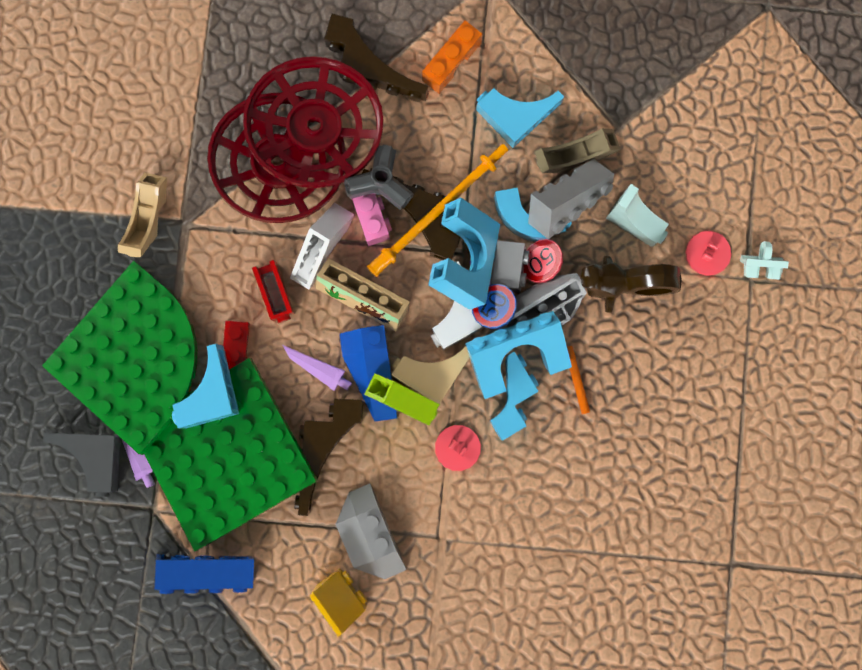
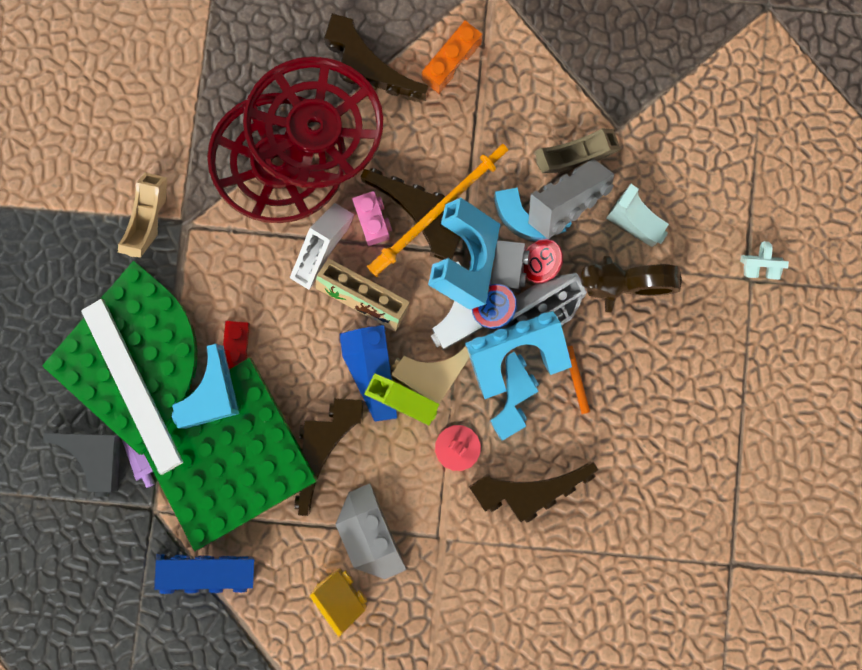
(132, 387): none -> white tile
(273, 292): red window -> none
(324, 372): lavender bar -> none
(382, 168): dark grey piece -> none
(514, 118): medium azure arch -> none
(529, 497): none -> dark brown arch
(708, 253): coral piece -> none

